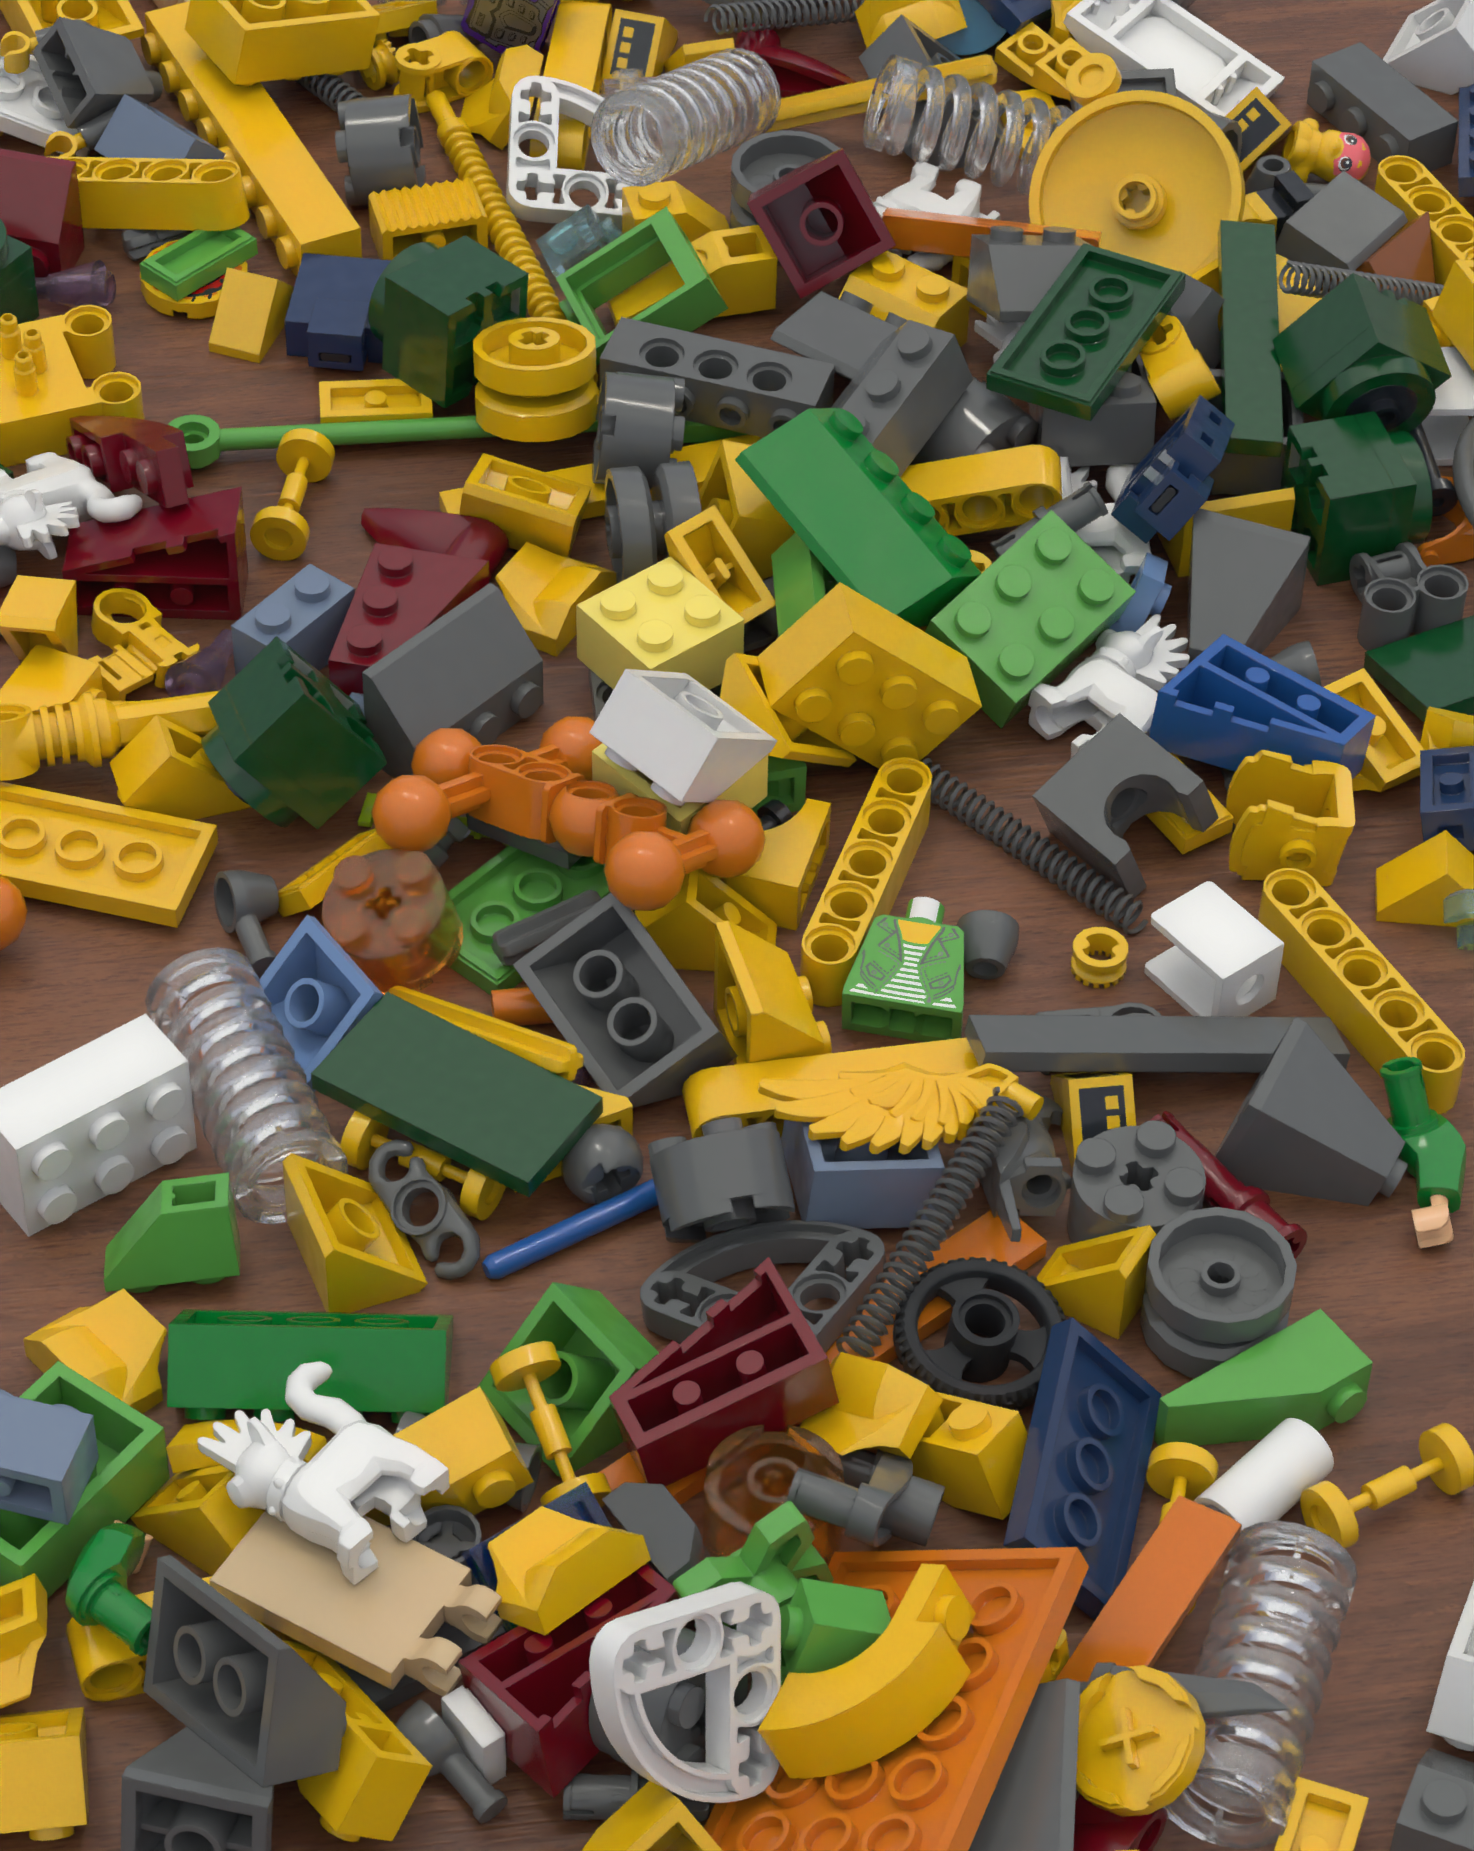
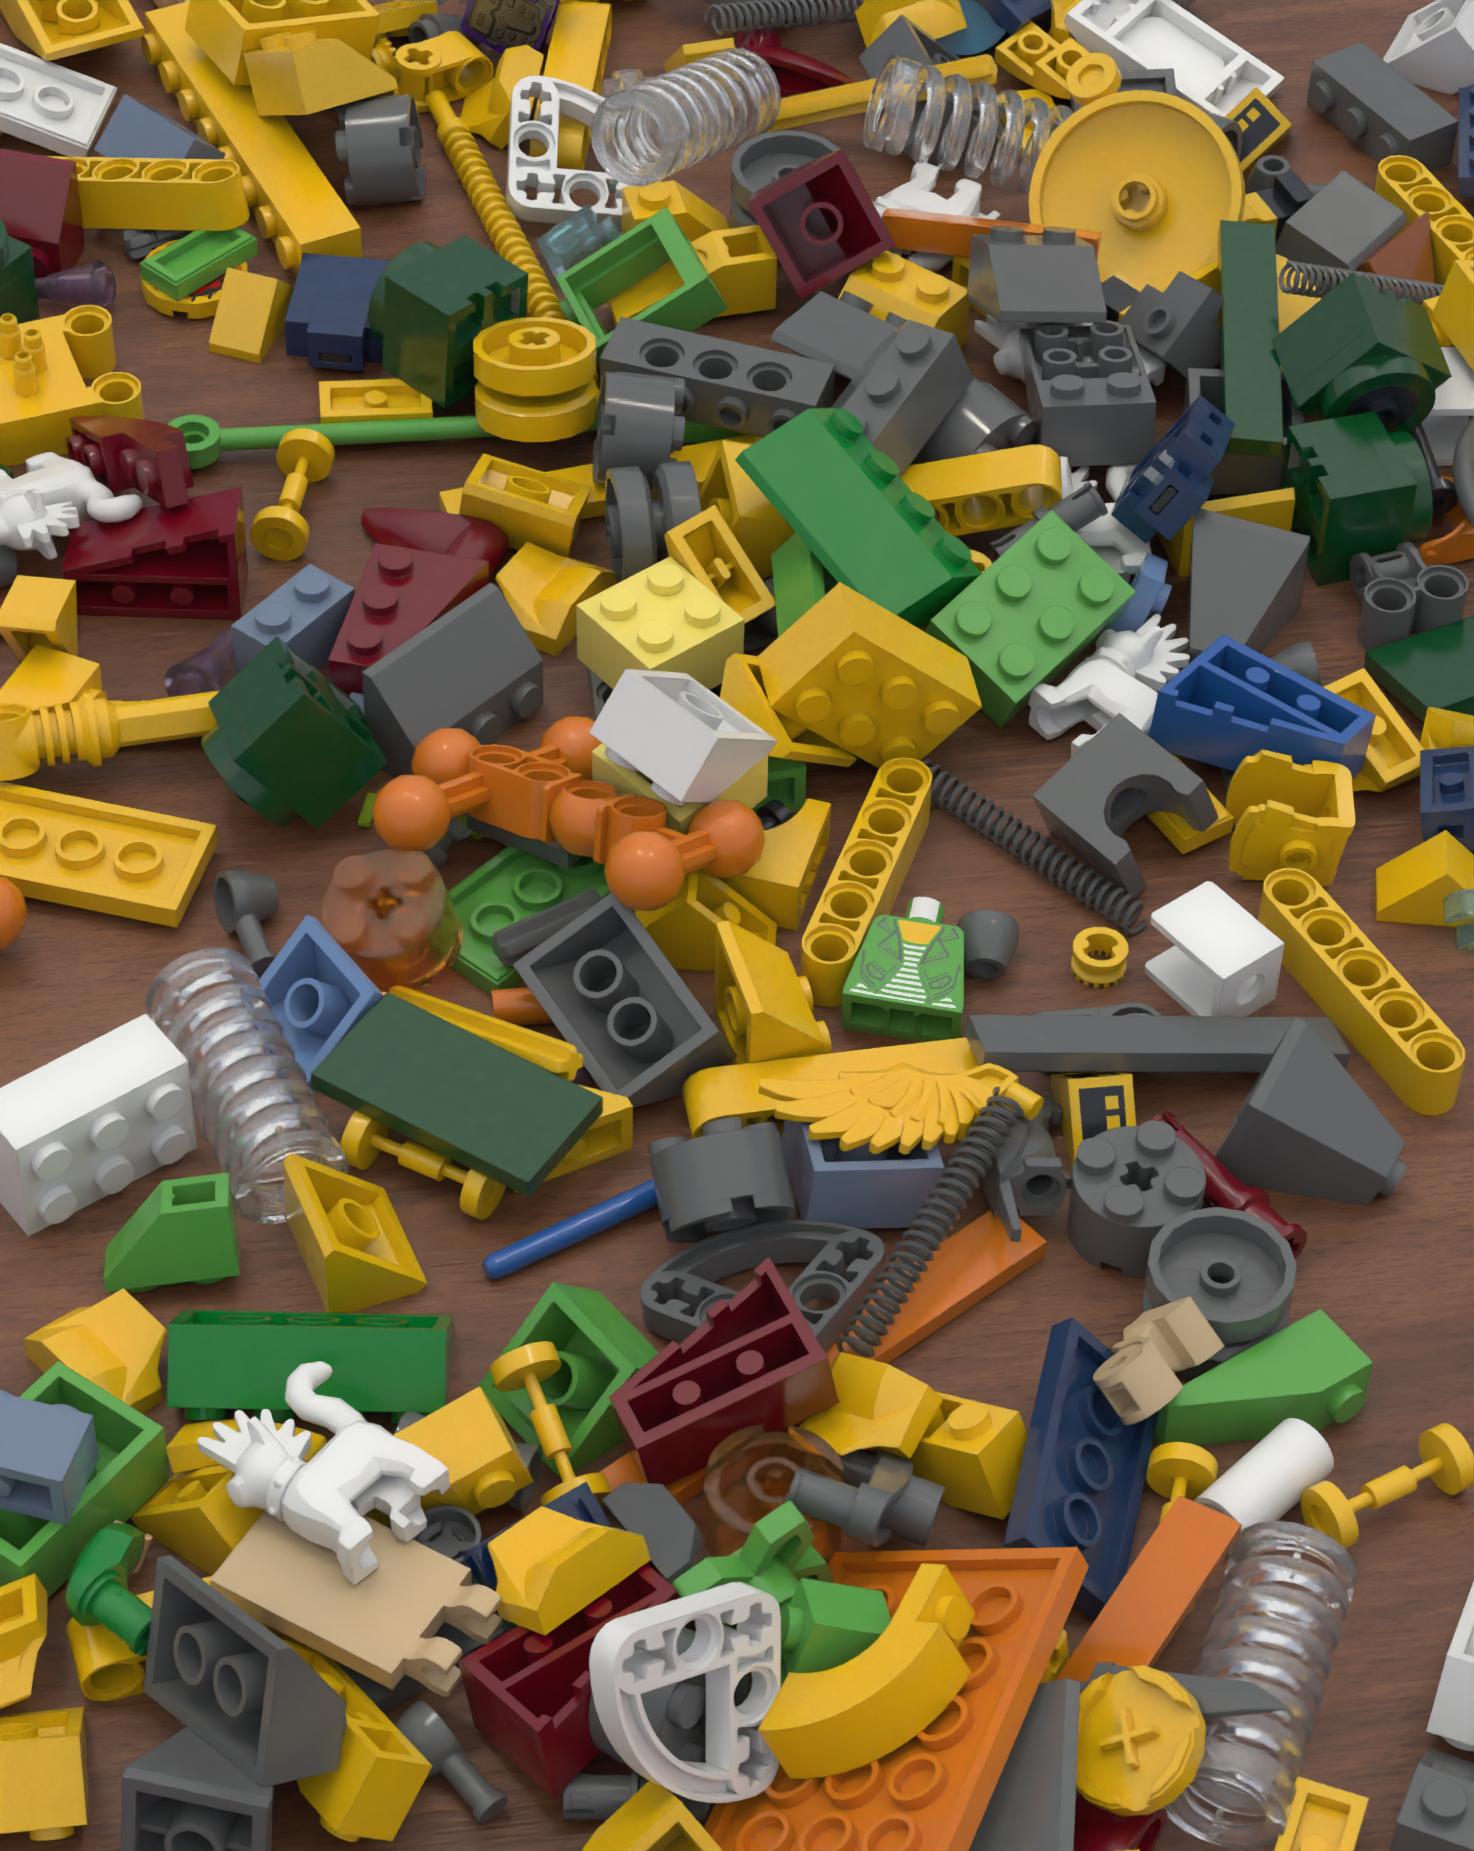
(86, 75): dark grey torso -> none
(137, 647): yellow piece -> none
(171, 774): yellow slope -> none
(310, 74): none -> yellow slope
(312, 885): yellow plate -> none
(426, 215): yellow brick -> none
(449, 1221): dark grey piece -> none
(476, 1733): white tile -> none
(602, 1164): dark grey piece -> none
(638, 43): yellow slope -> none
(980, 1312): black wheel -> none
(1086, 332): dark green tile -> none
(1101, 1278): yellow slope -> none
(1154, 1347): none -> tan leg
(1176, 368): yellow piece -> none
(1325, 152): animal -> none
(1430, 1149): green arm -> none

